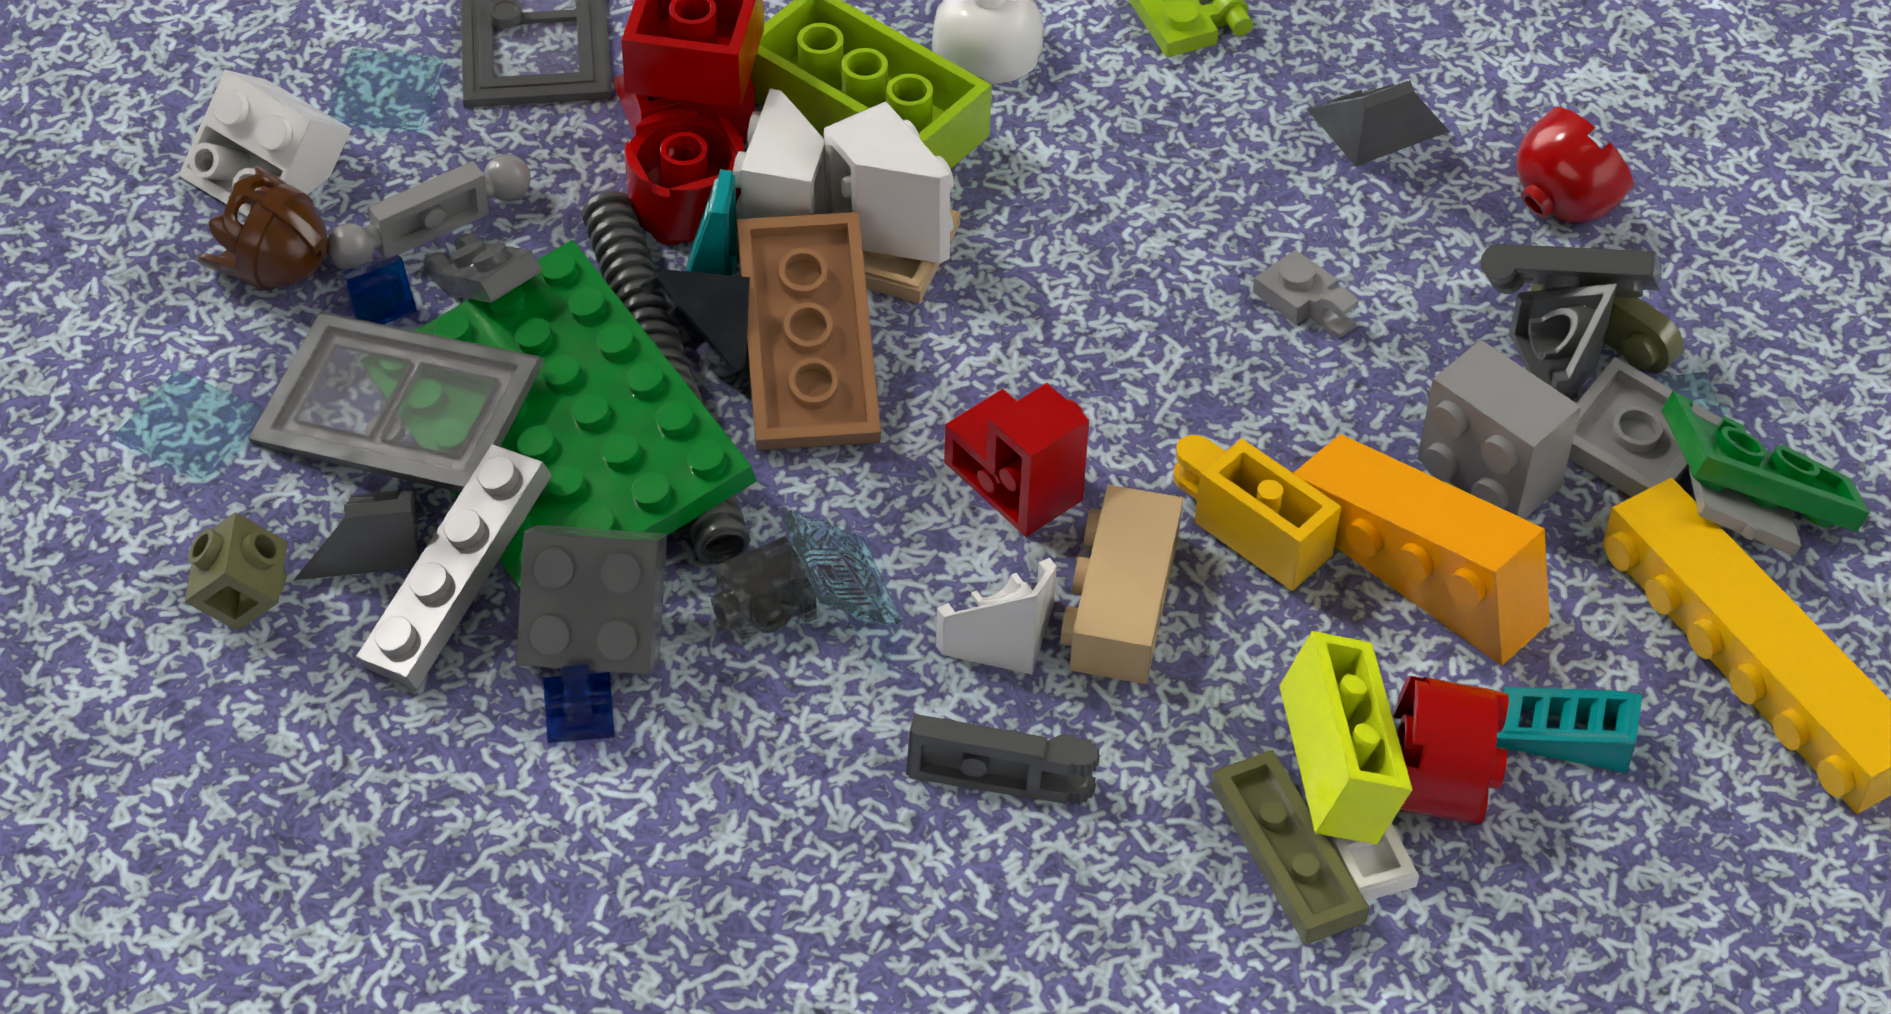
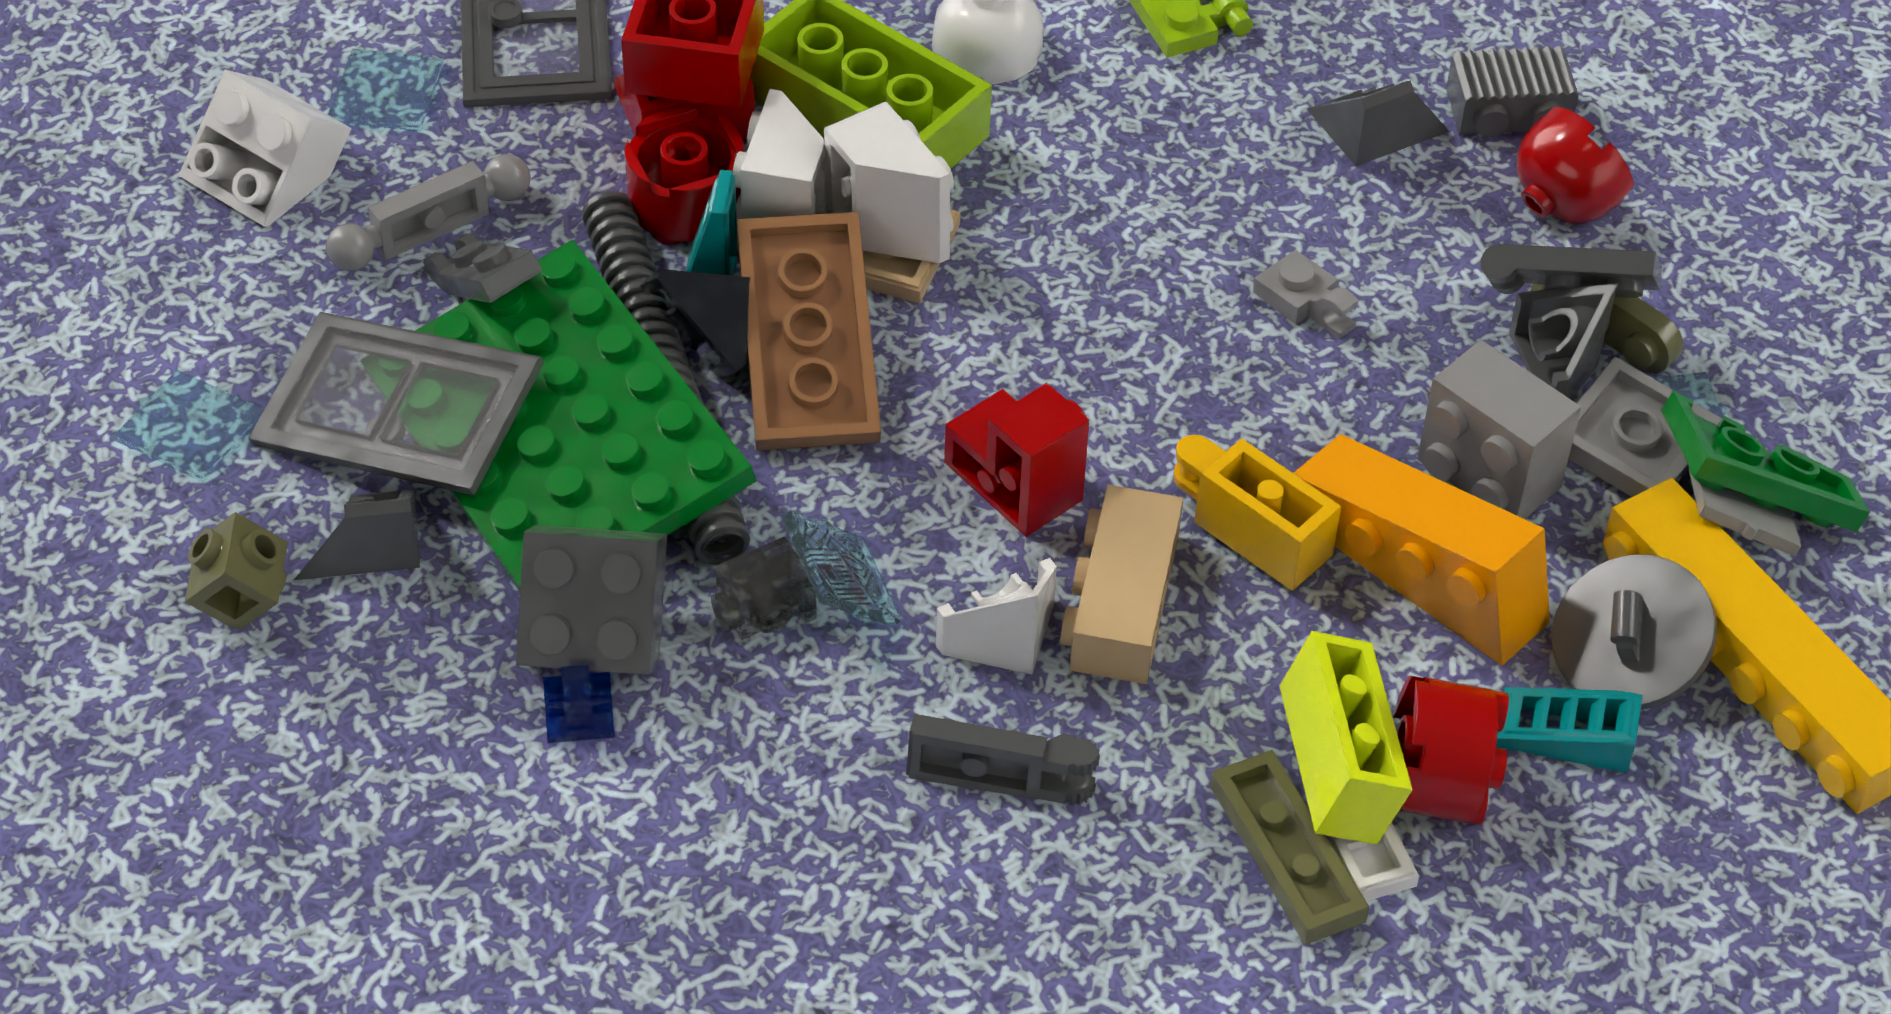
(280, 239): reddish brown helmet -> none
(379, 291): clear blue brick -> none
(454, 566): plate -> none
(1508, 88): none -> dark grey brick
(1635, 629): none -> shield

